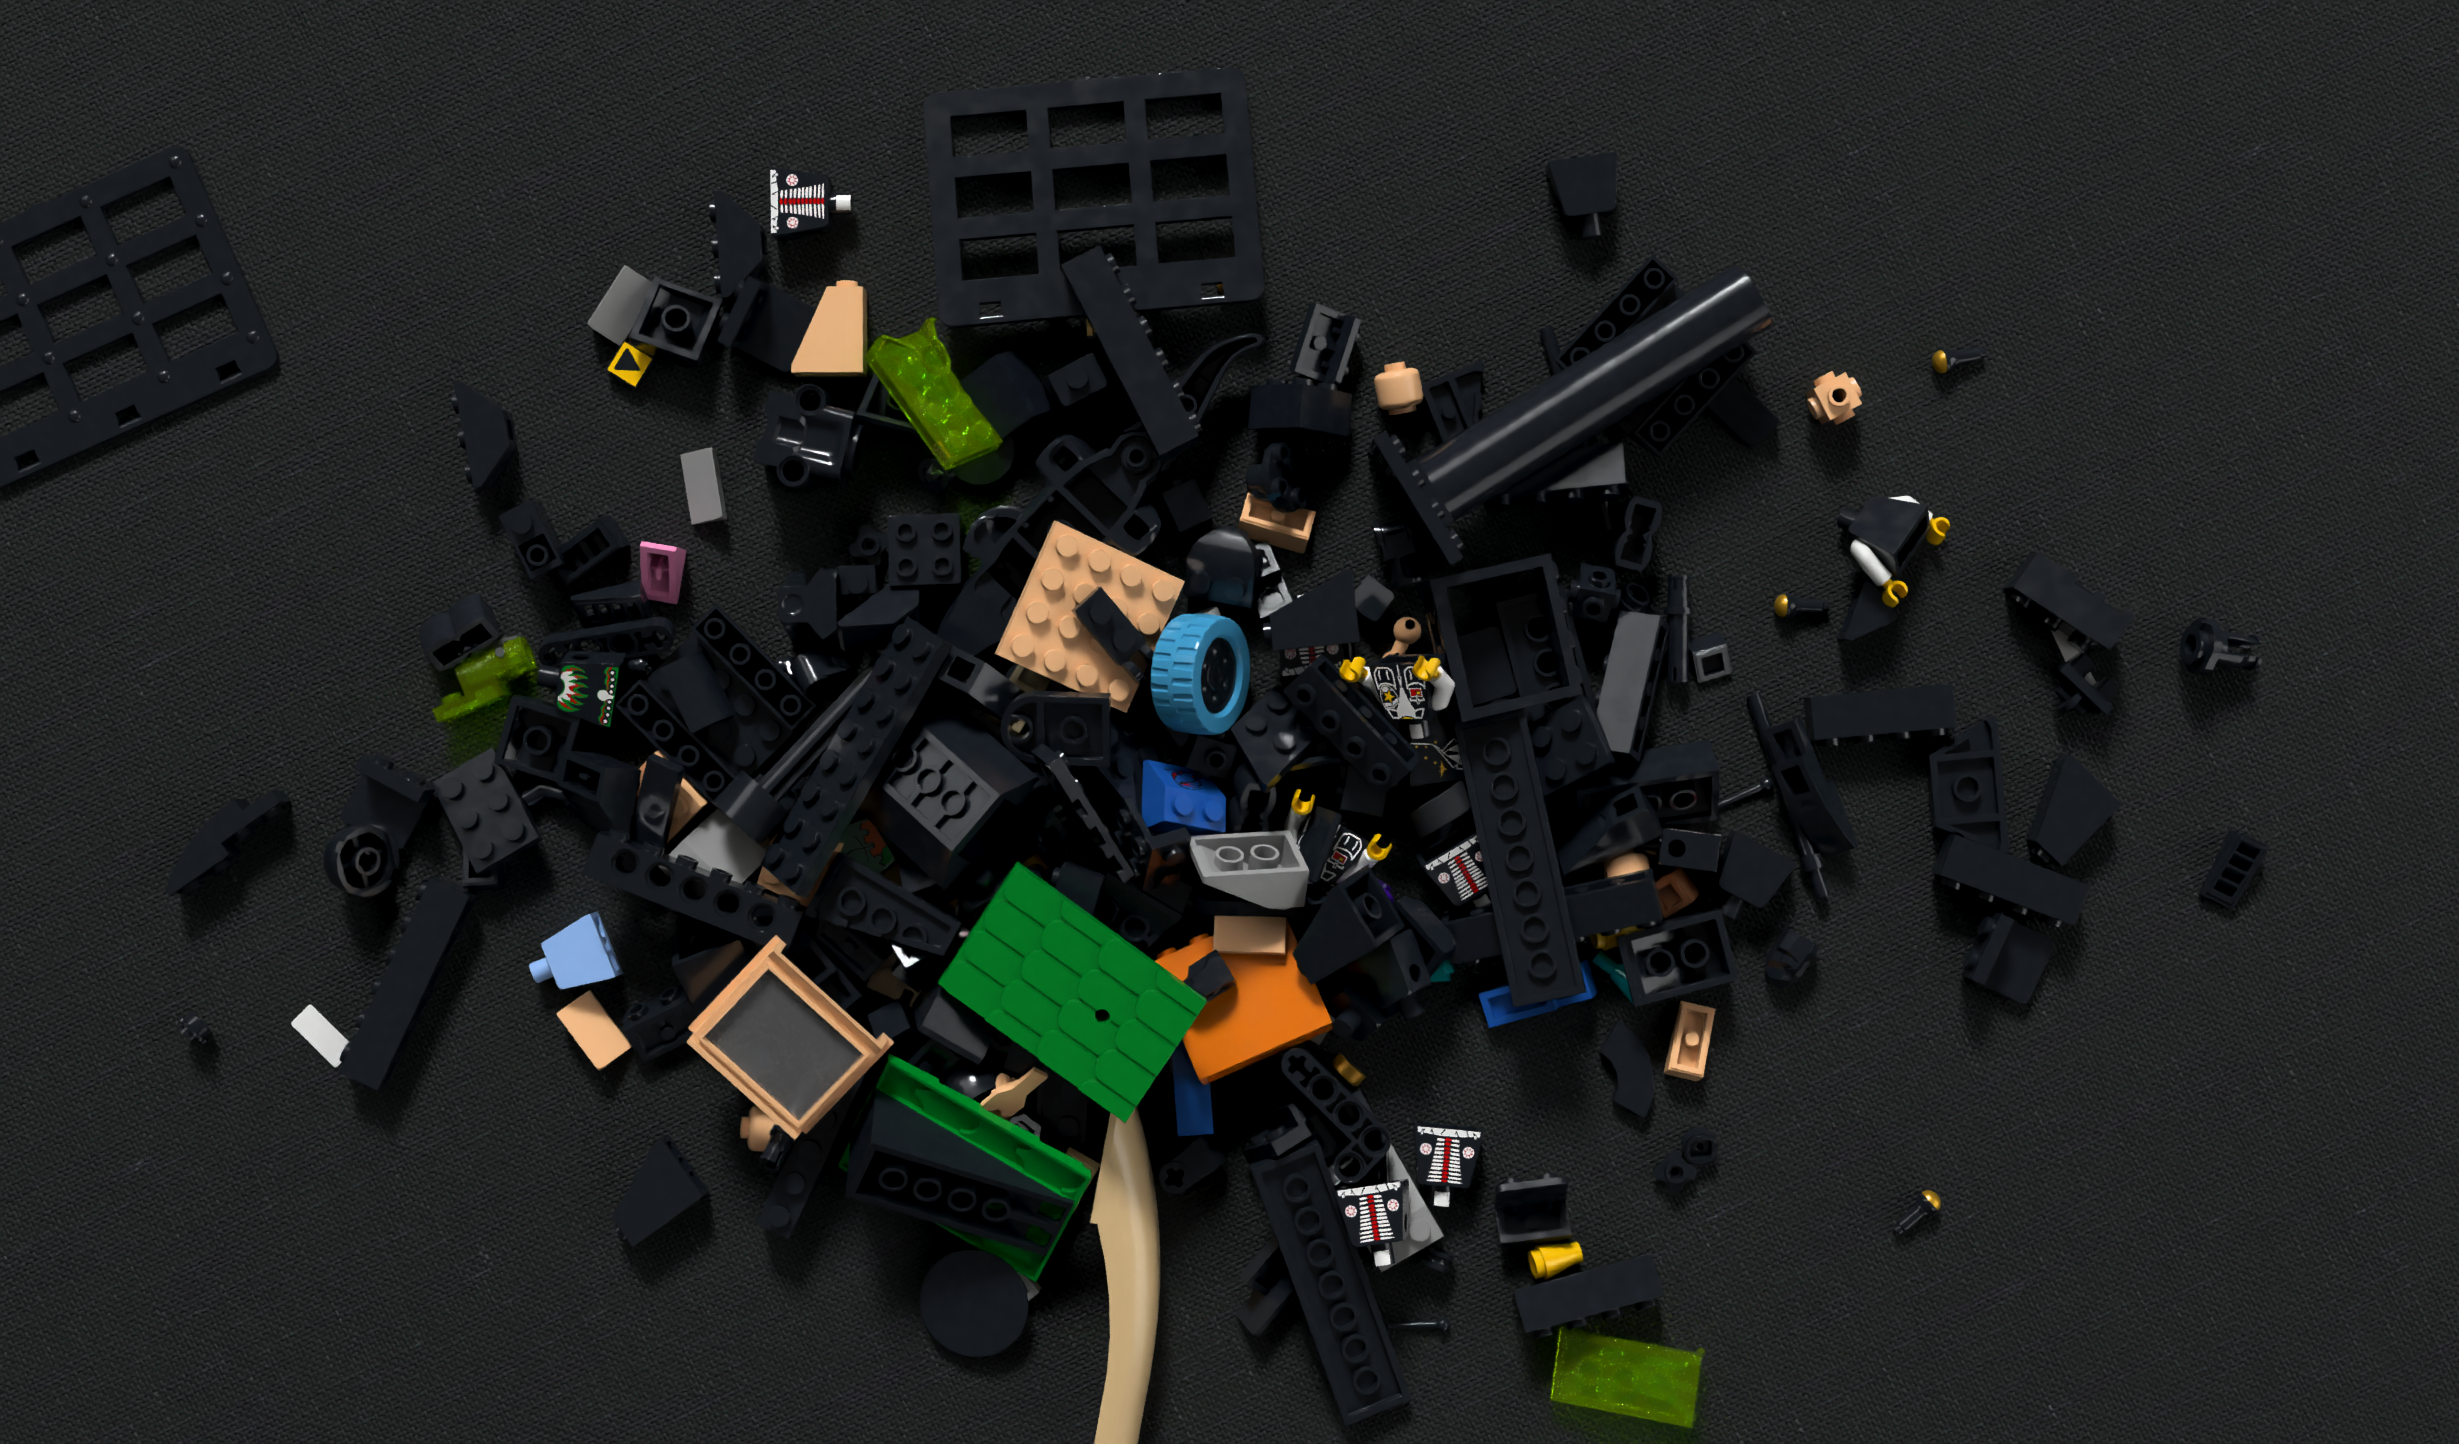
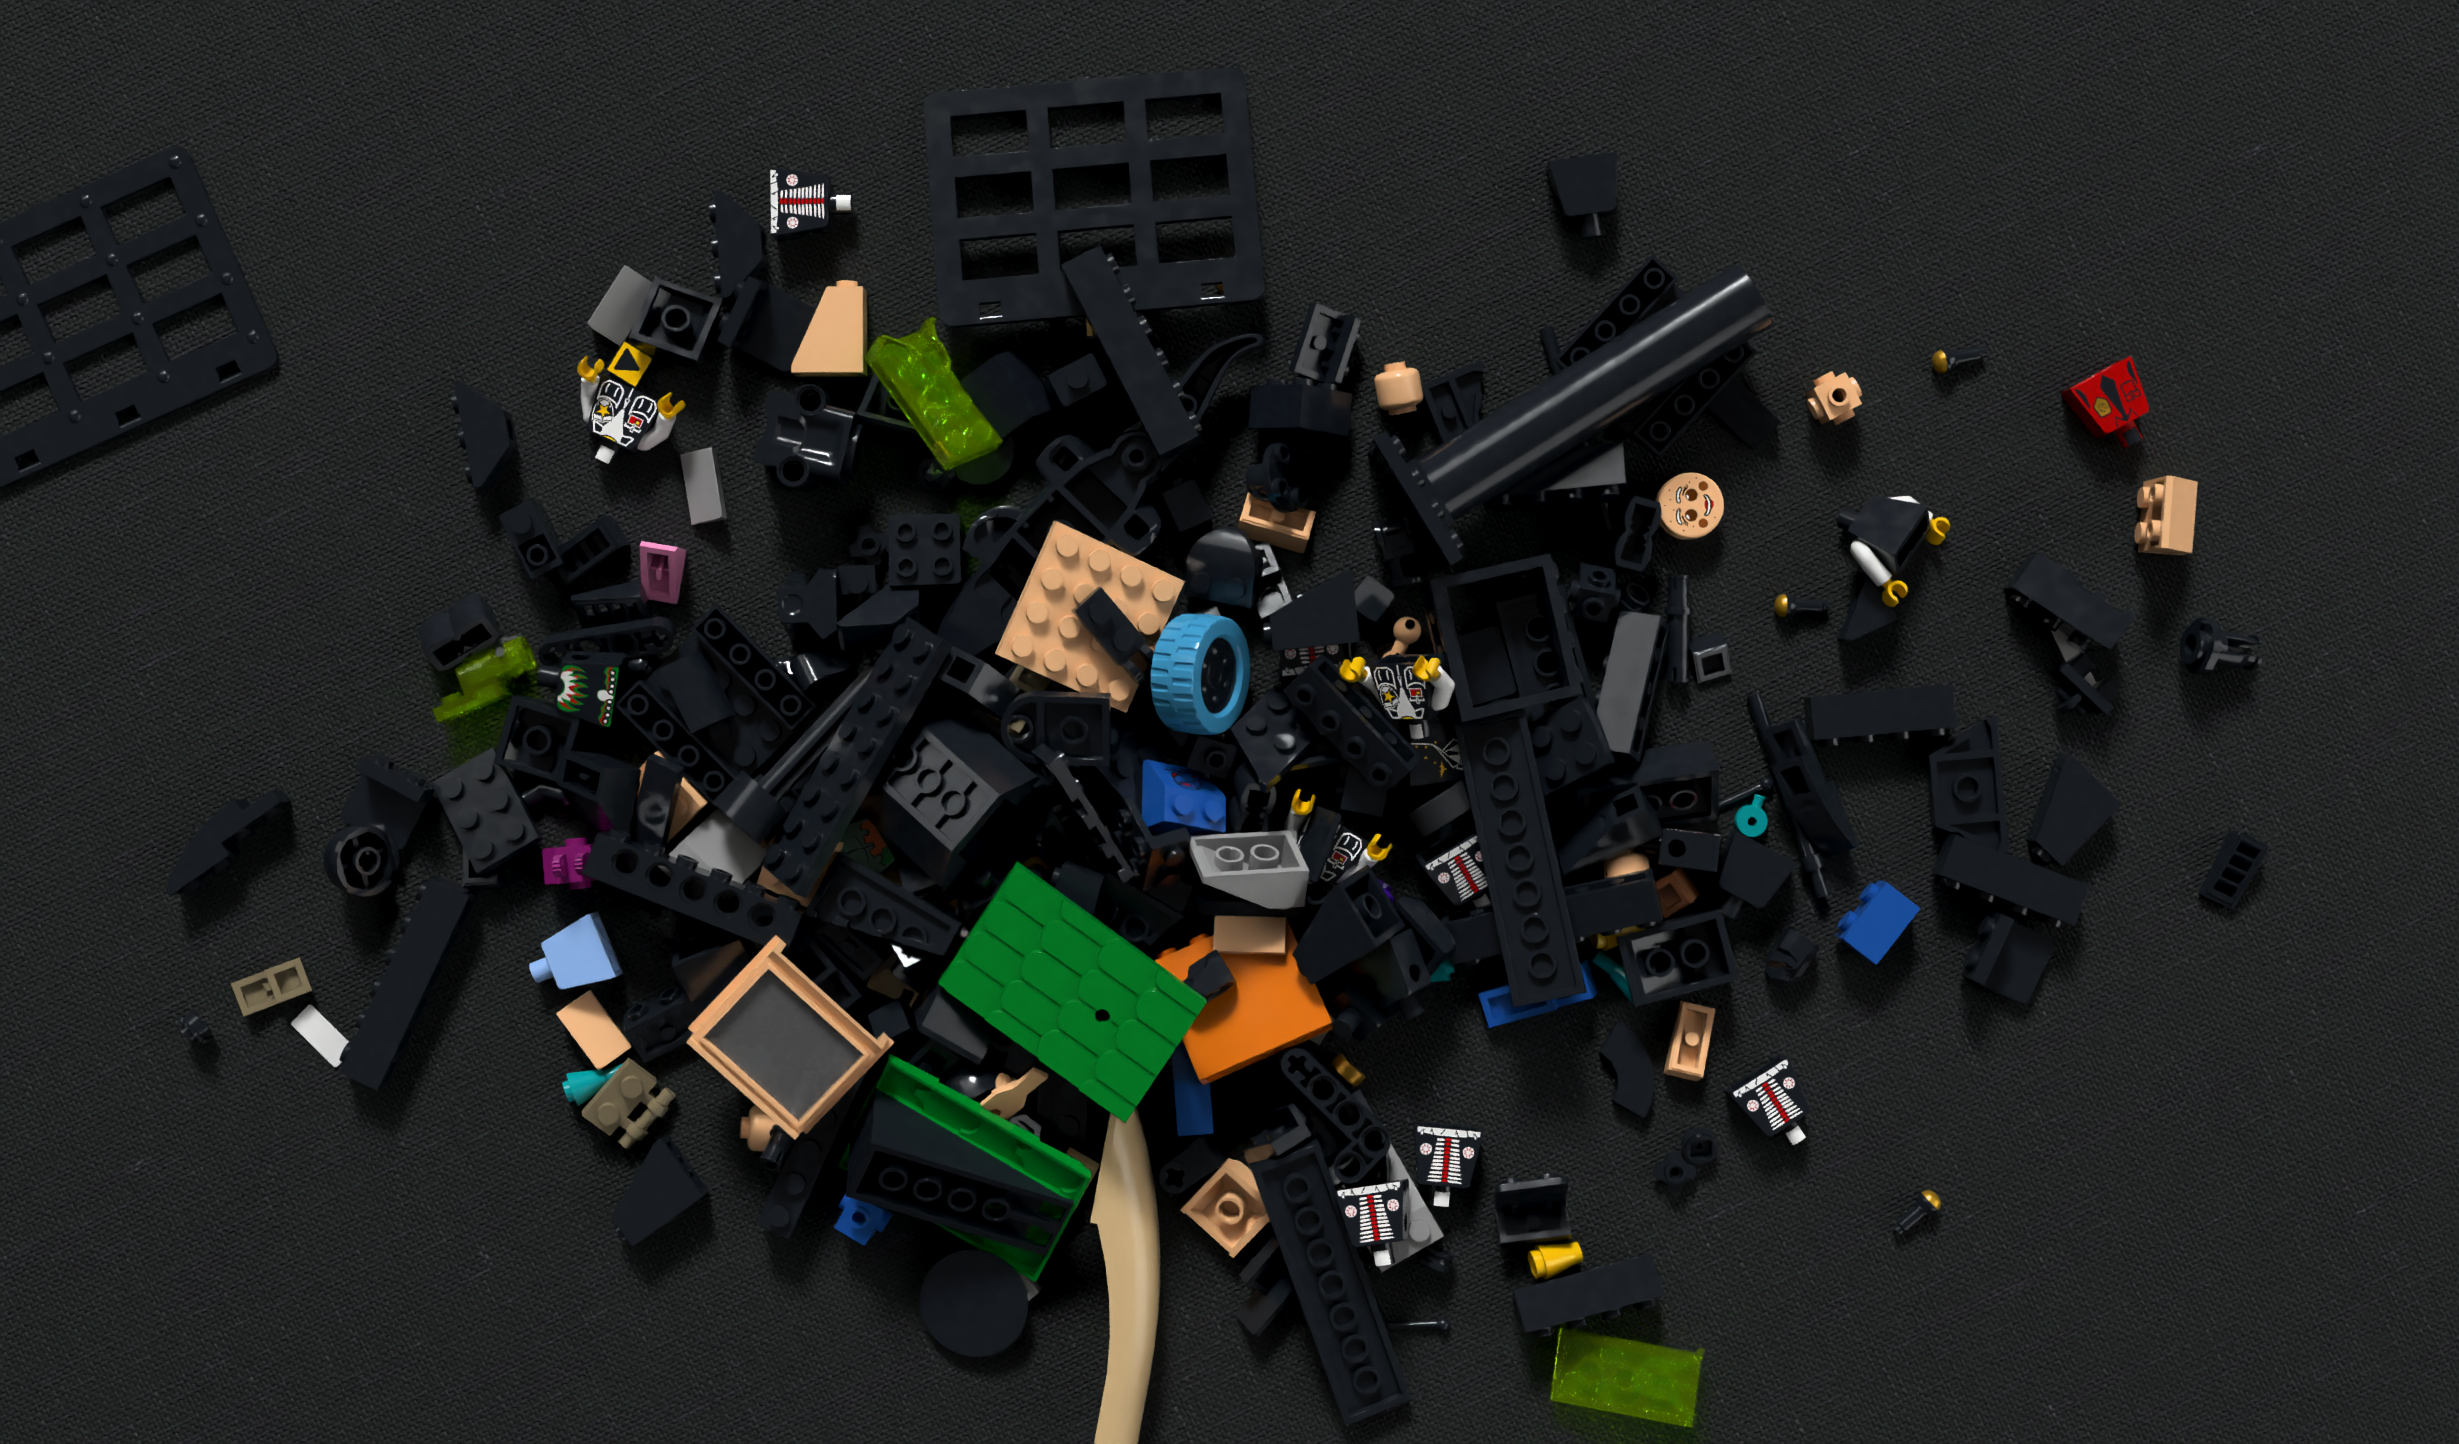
(271, 987): none -> dark tan slope
(567, 863): none -> magenta hinge
(586, 1084): none -> teal cone
(619, 1098): none -> dark tan plate
(623, 414): none -> torso
(861, 1219): none -> blue brick
(1229, 1206): none -> light nougat slope
(1690, 506): none -> light nougat head
(1757, 813): none -> teal piece
(1773, 1099): none -> torso
(1876, 921): none -> blue brick
(2110, 402): none -> red torso
(2166, 516): none -> light nougat slope

